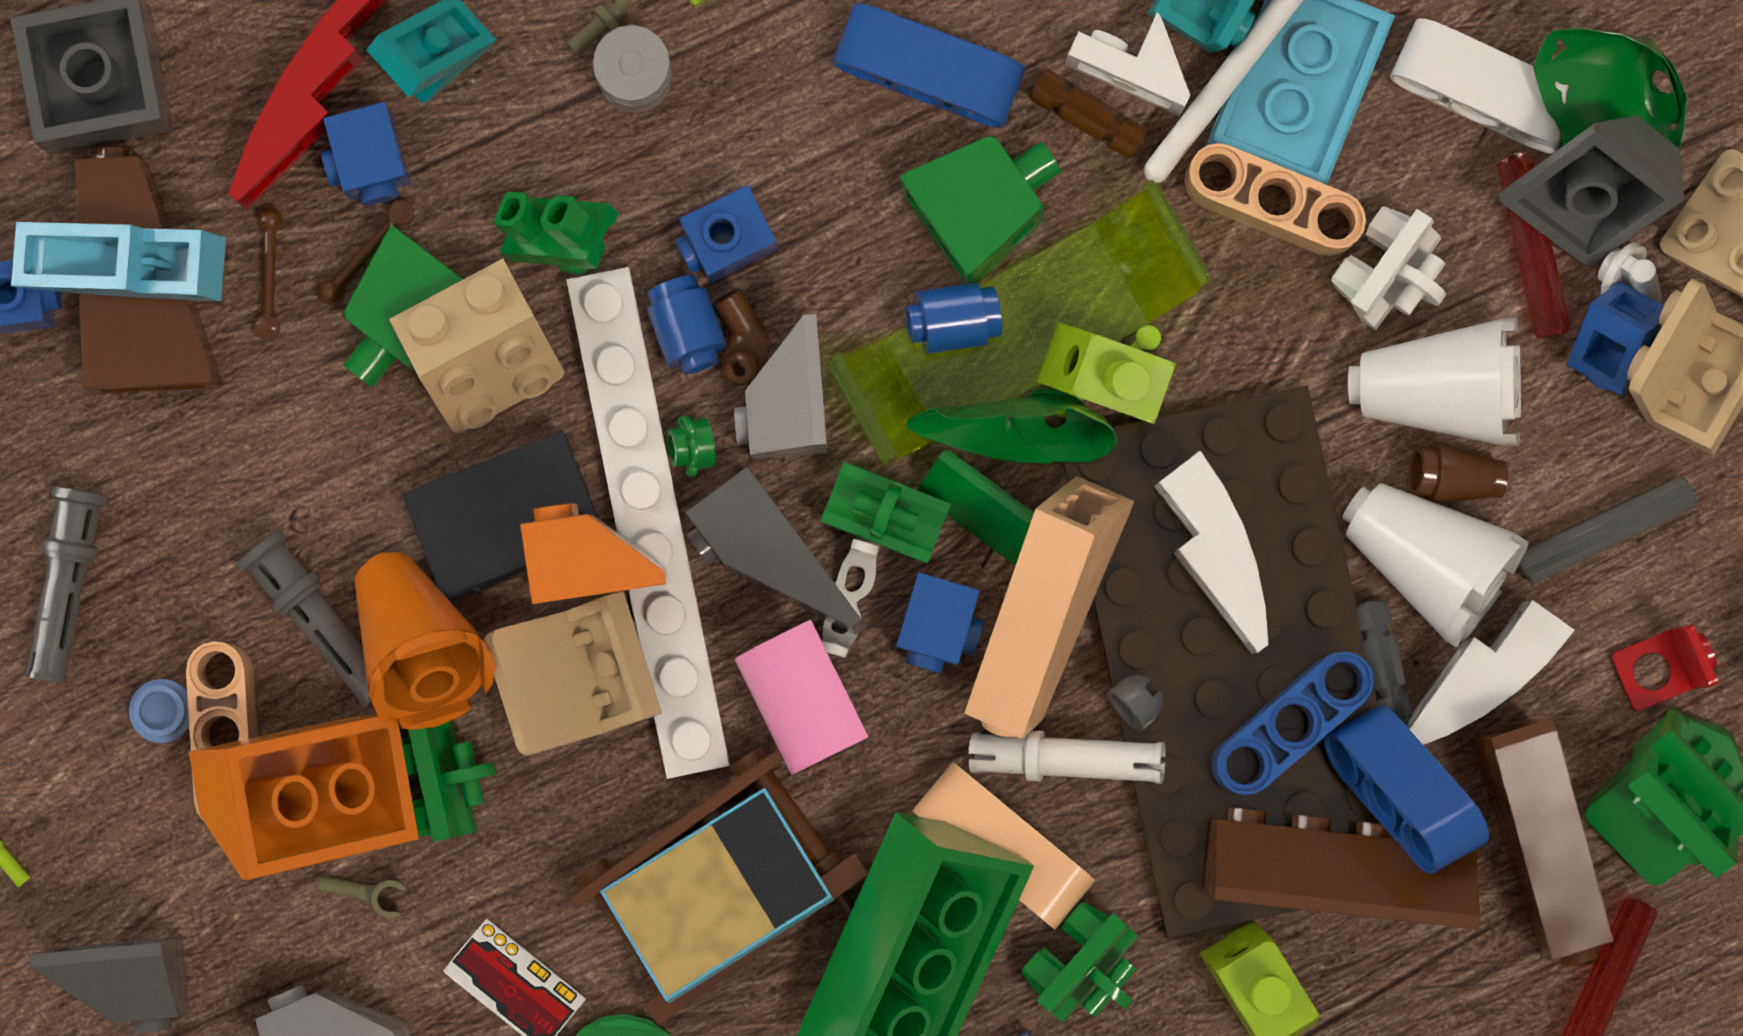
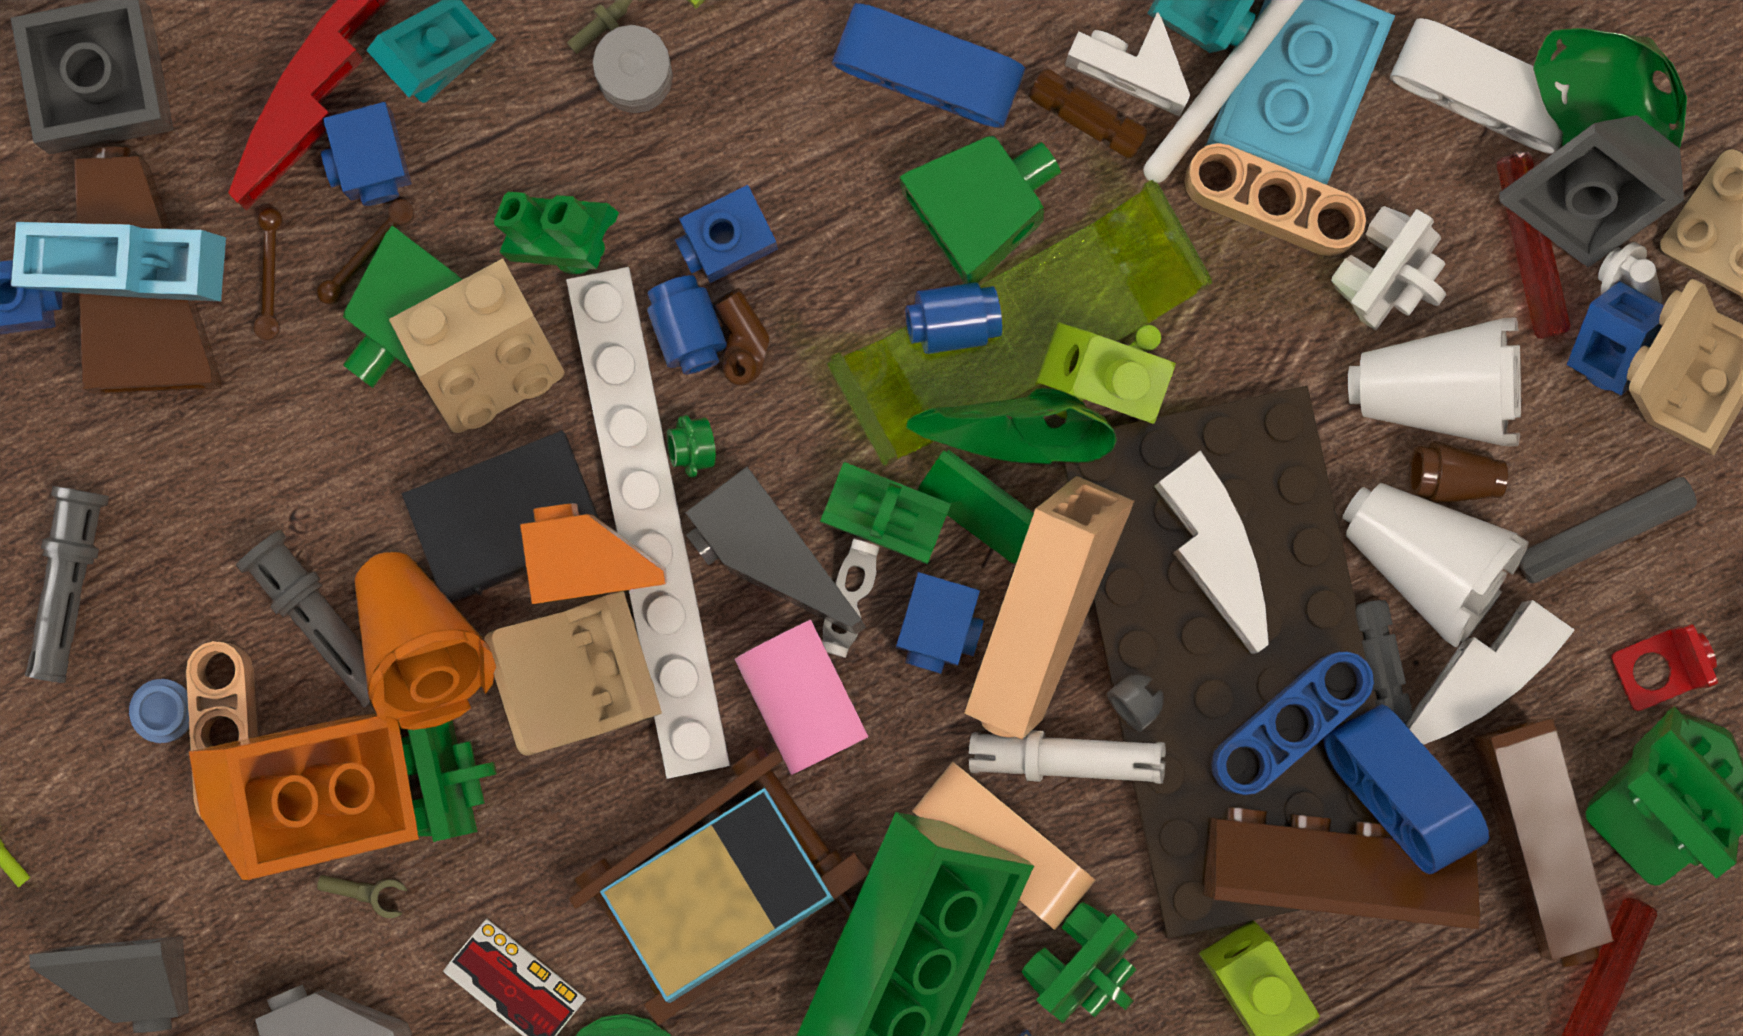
(786, 400): light grey slope -> none

